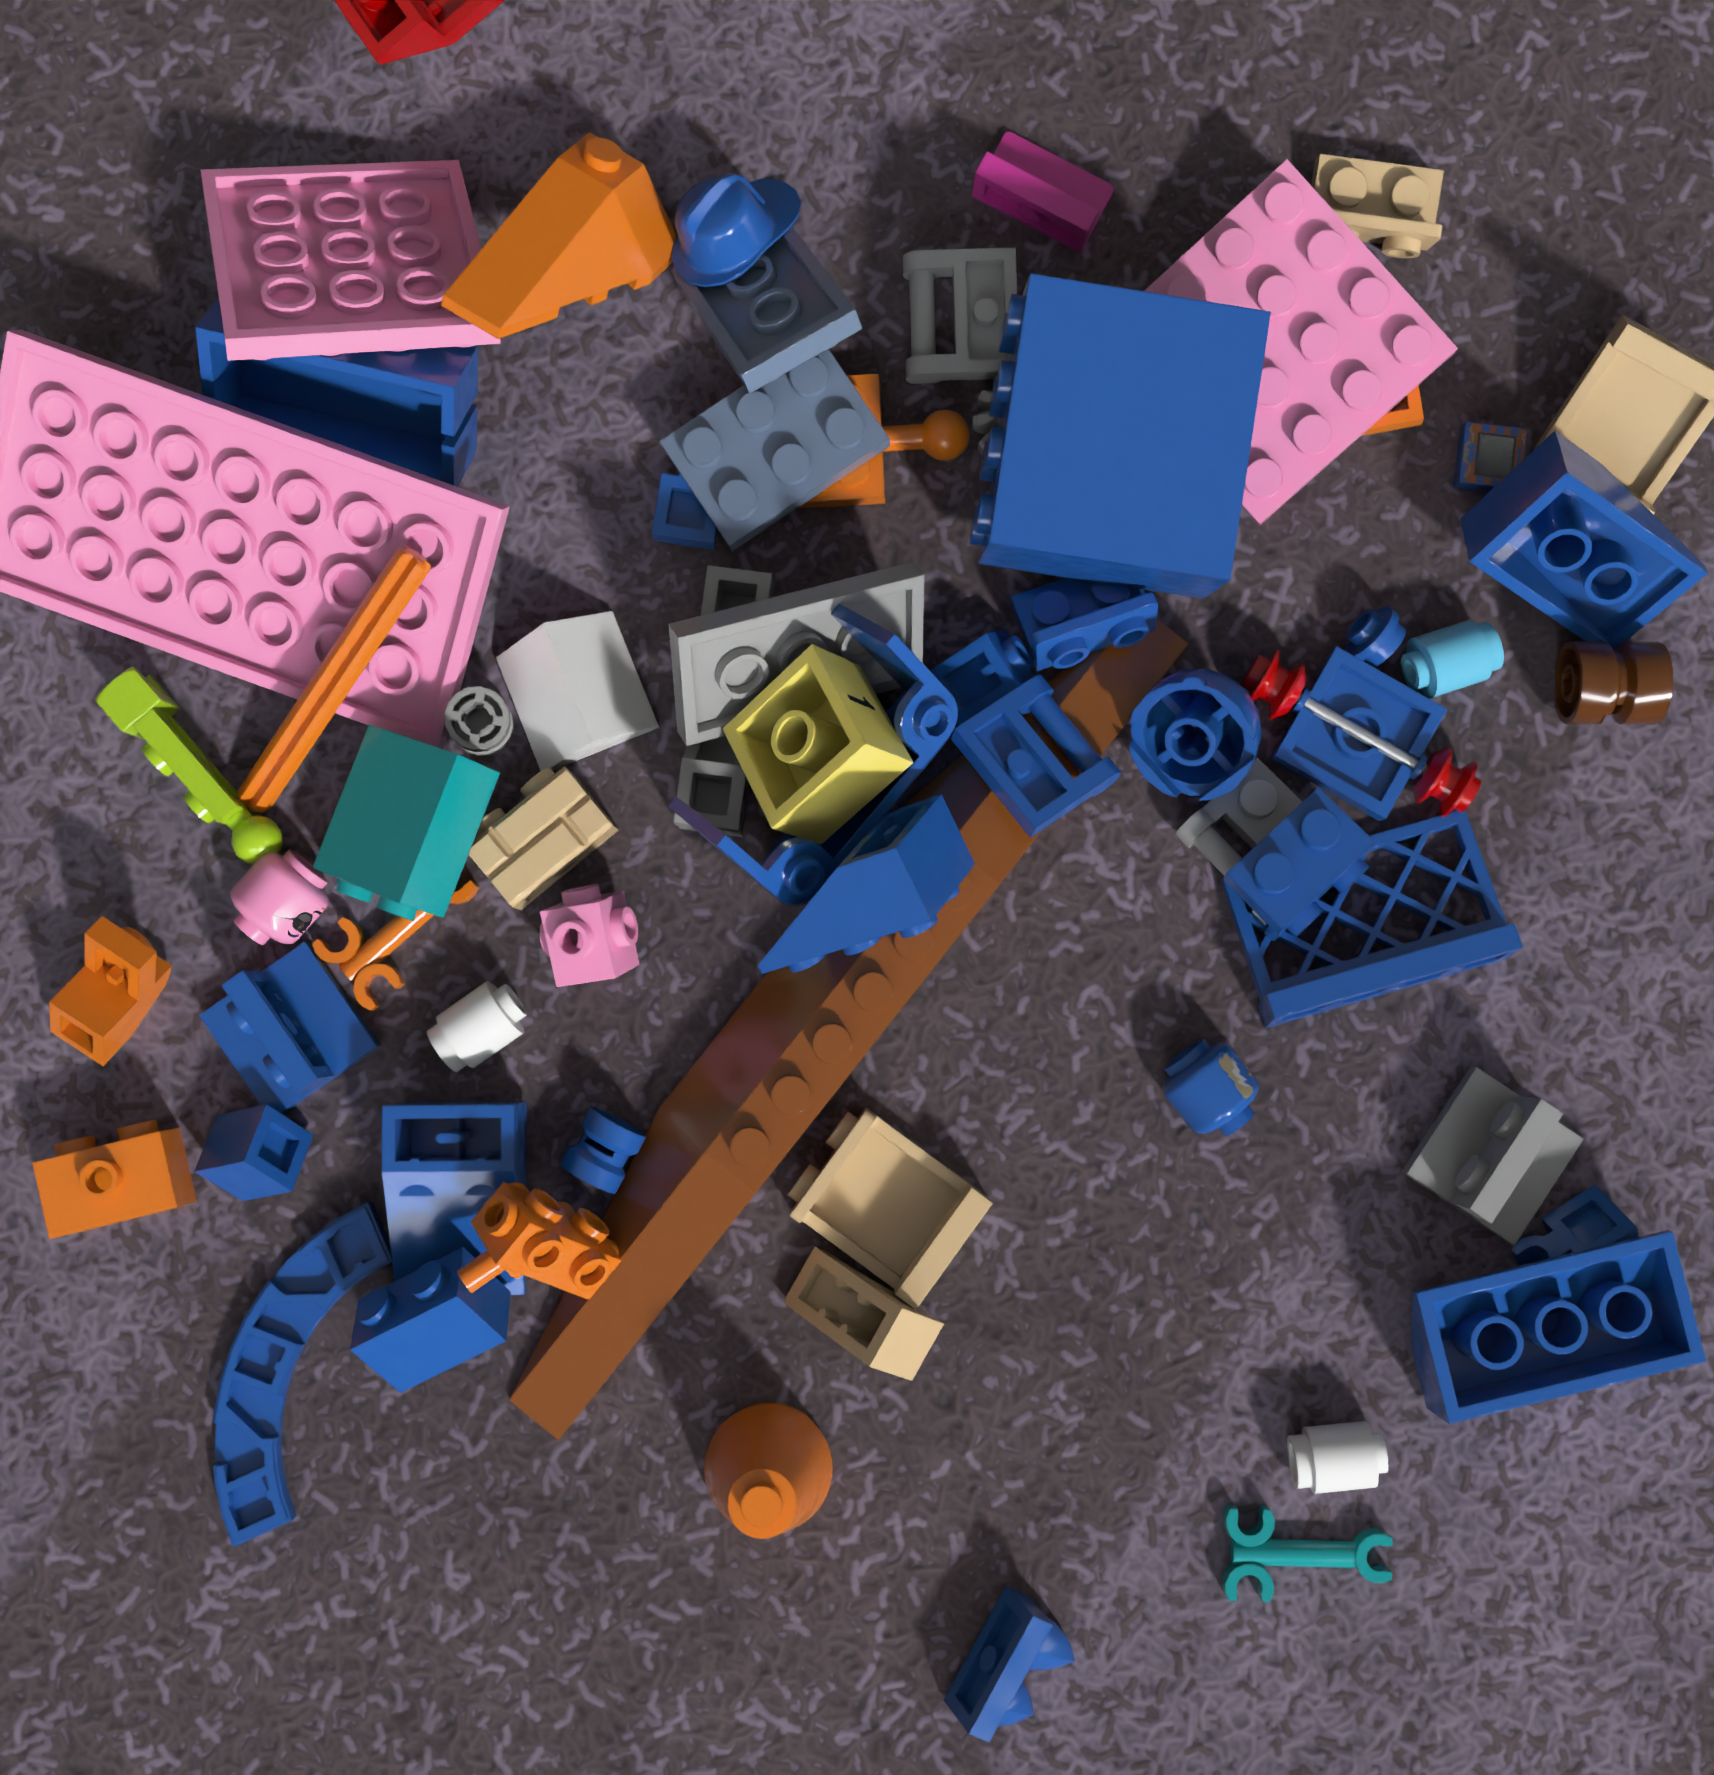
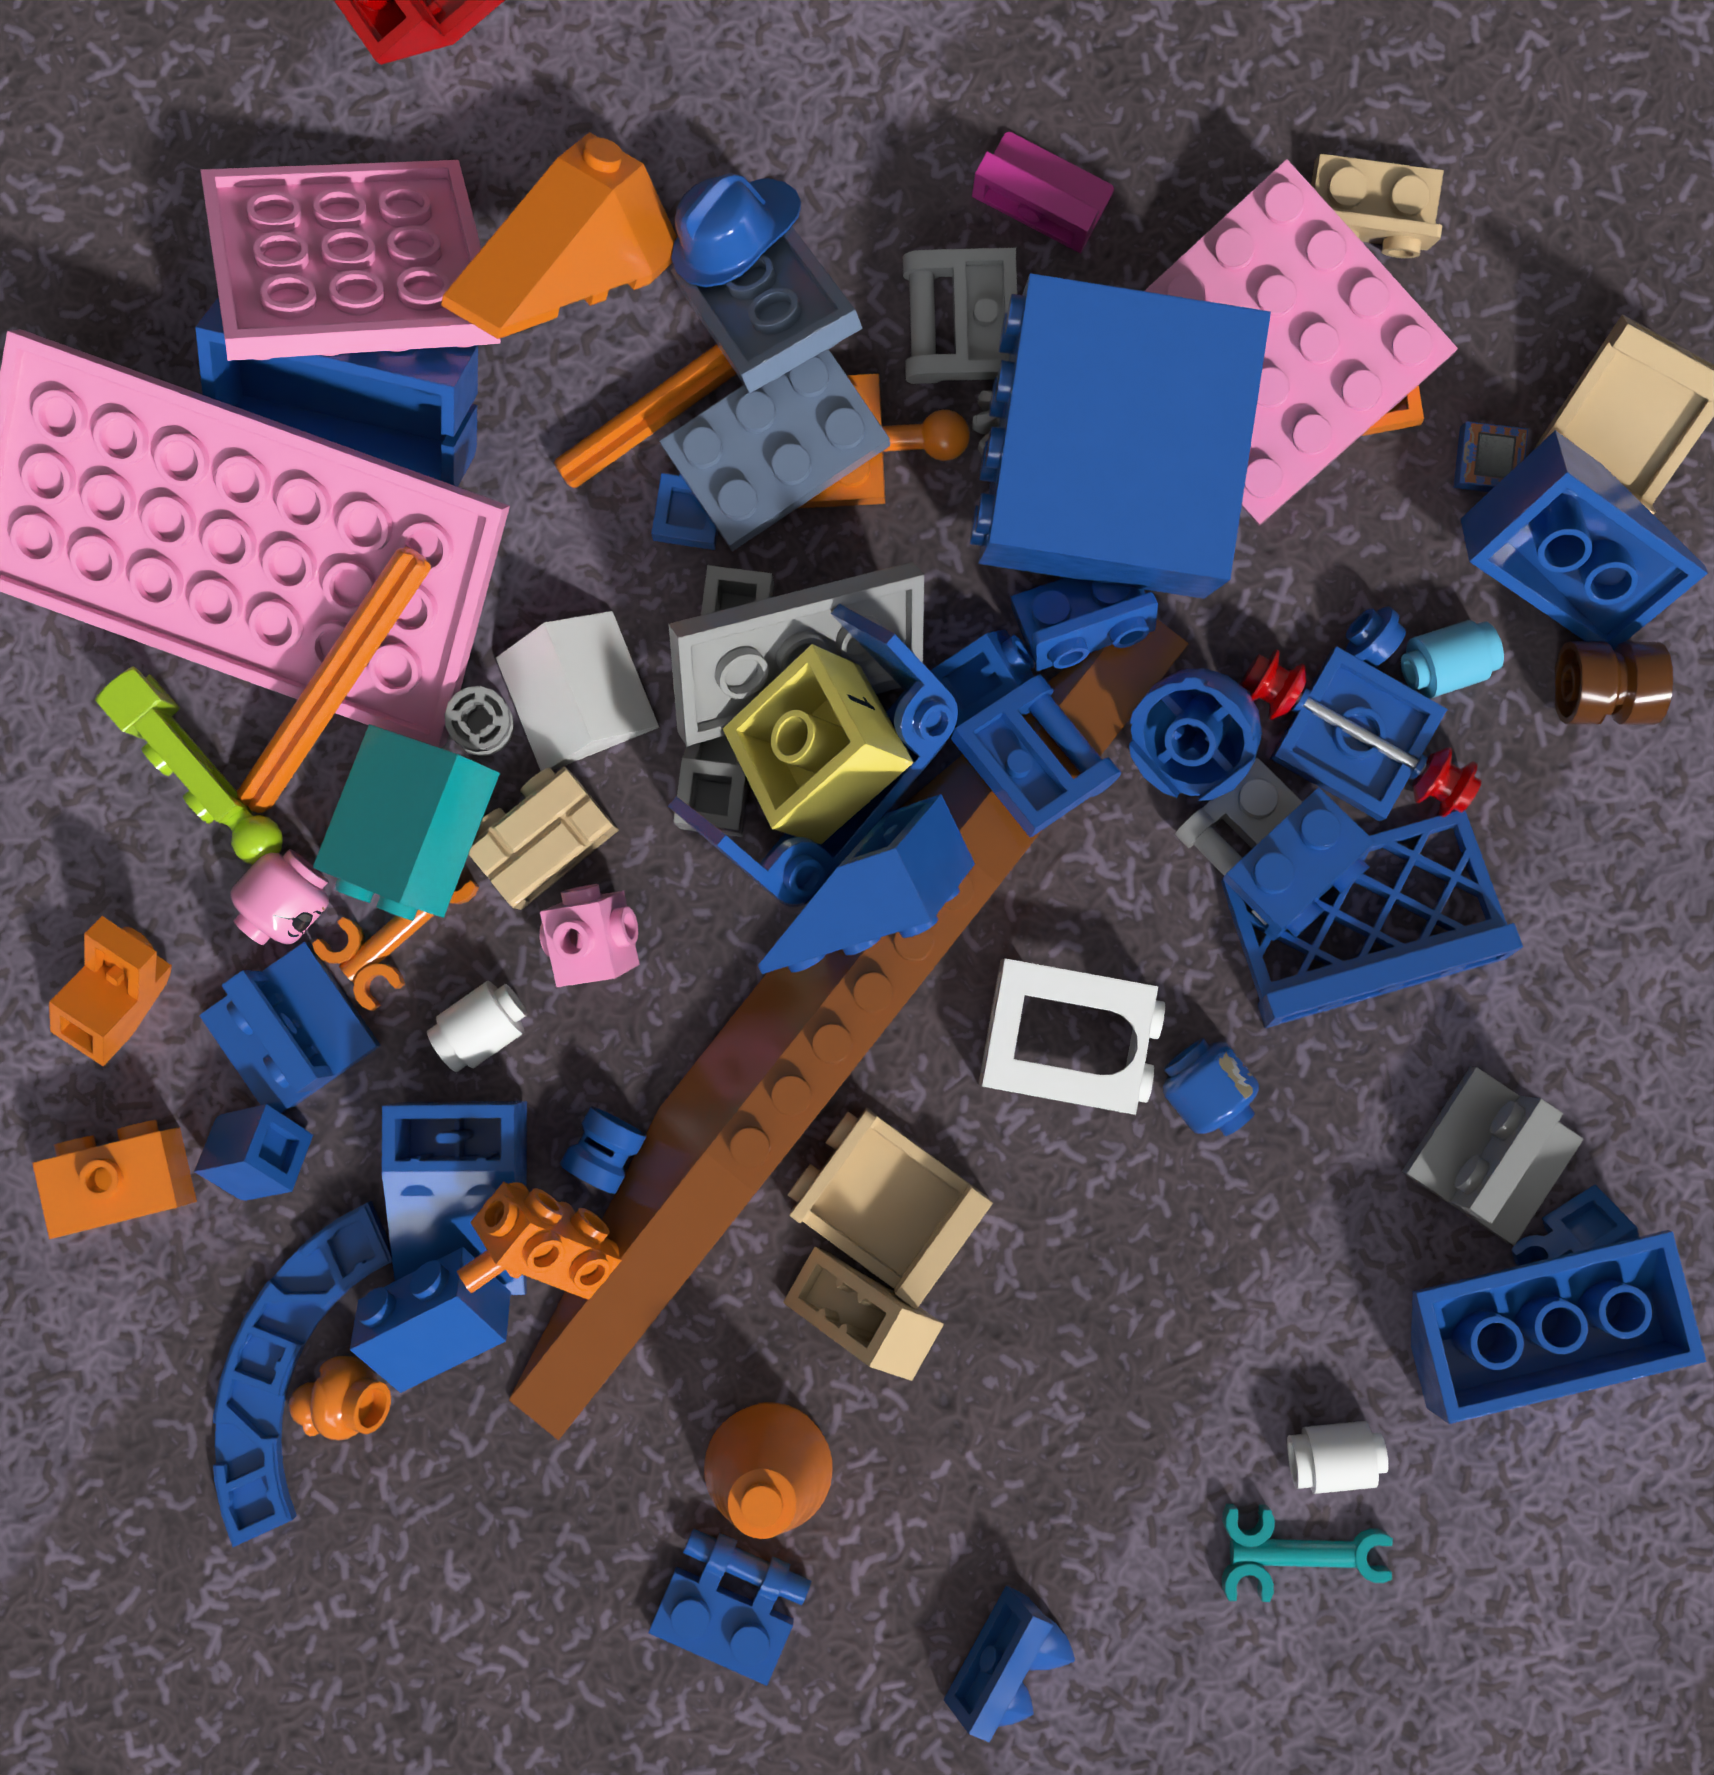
(341, 1401): none -> orange animal
(644, 417): none -> orange axle
(721, 1623): none -> blue plate
(1127, 998): none -> white panel

